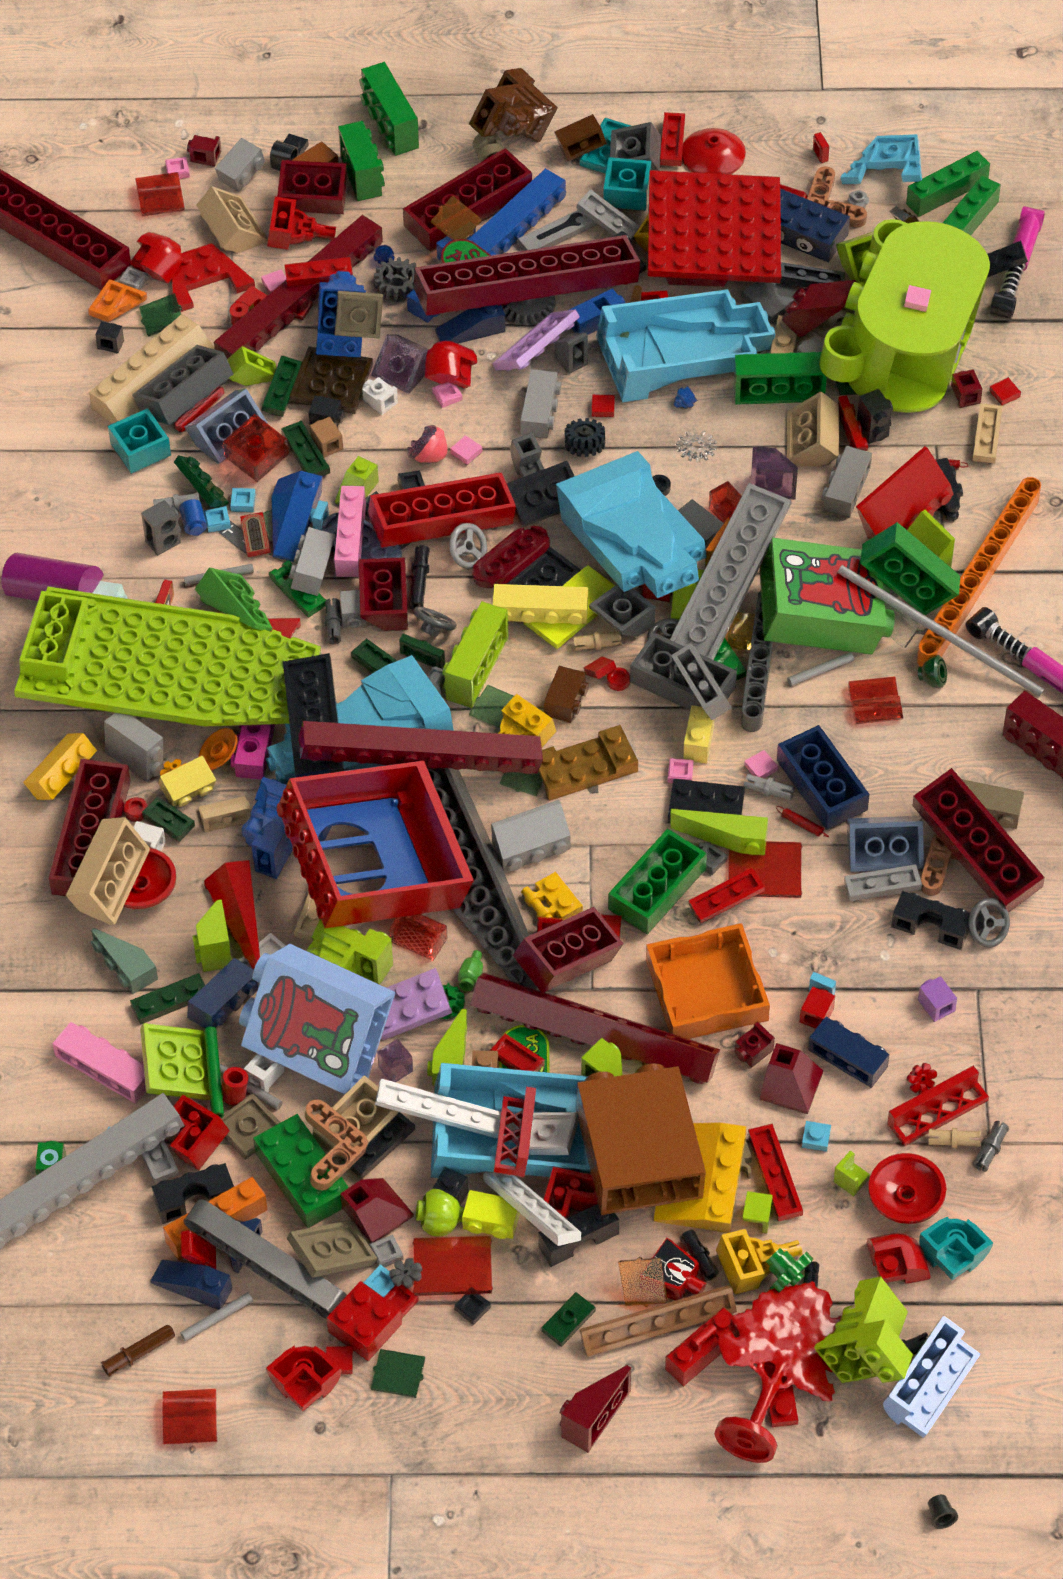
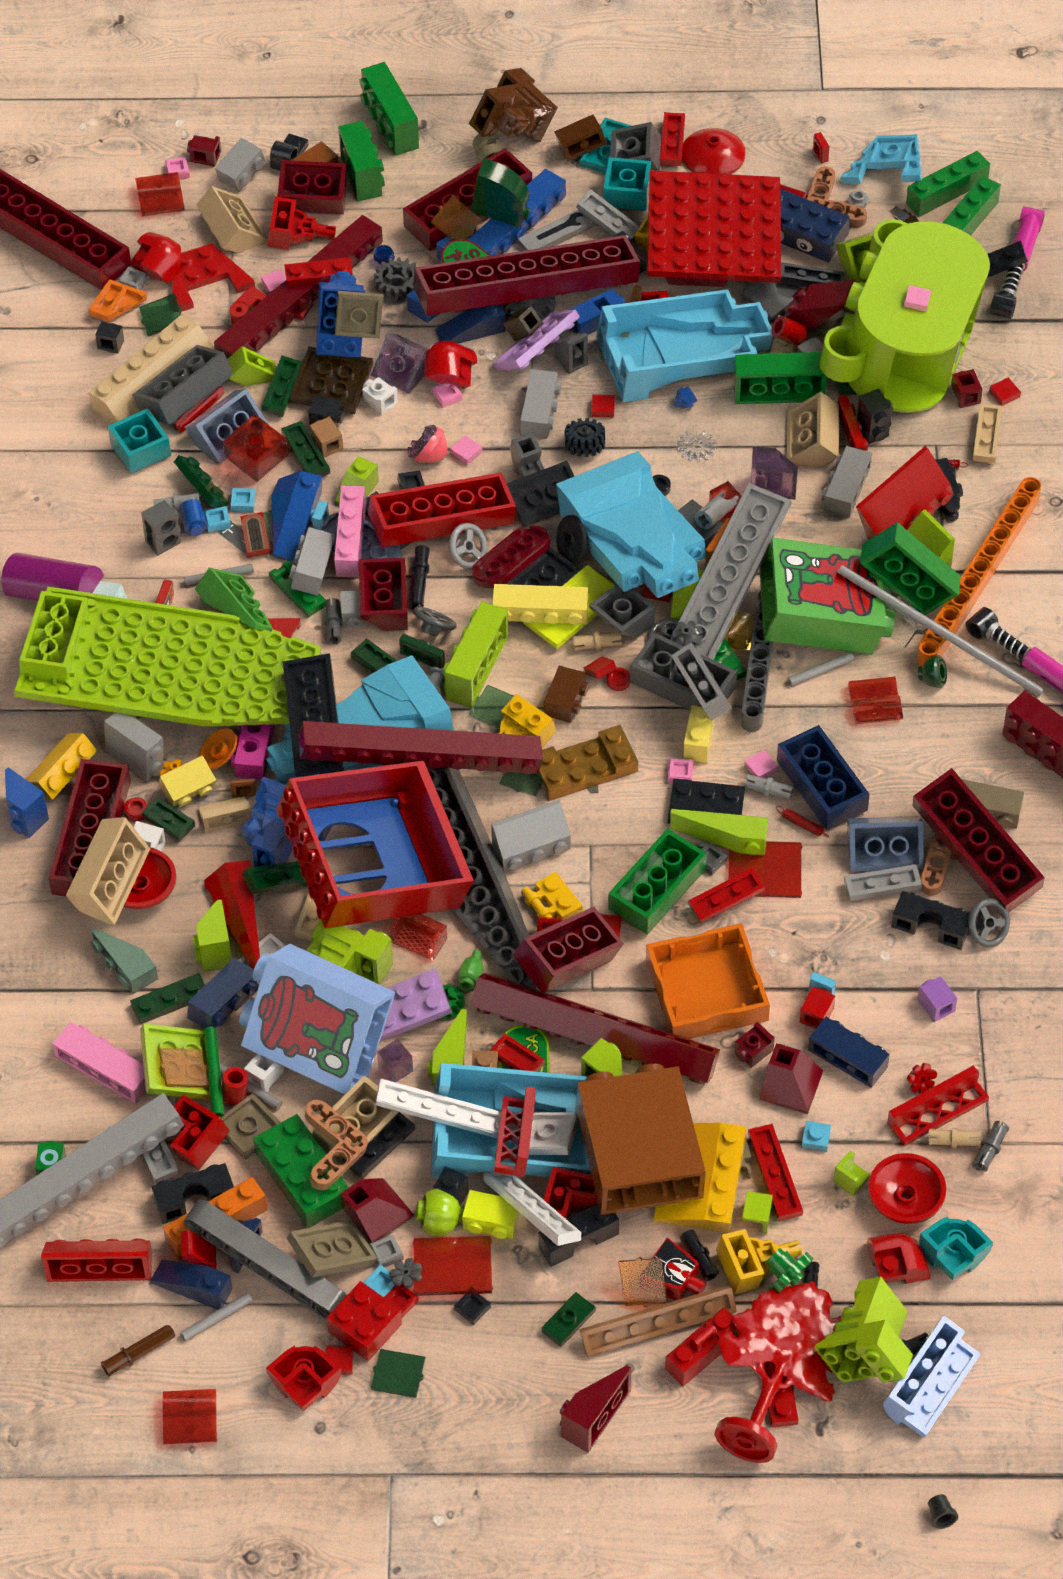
(25, 804): none -> blue slope
(97, 1260): none -> red slope
(183, 1067): none -> clear orange piece
(243, 788): none -> dark orange slope
(274, 877): none -> dark green plate
(500, 194): none -> dark green brick
(523, 323): none -> dark brown brick
(572, 528): none -> black wheel
(687, 633): none -> dark grey plant
(715, 510): none -> light grey piece
(789, 331): none -> red brick

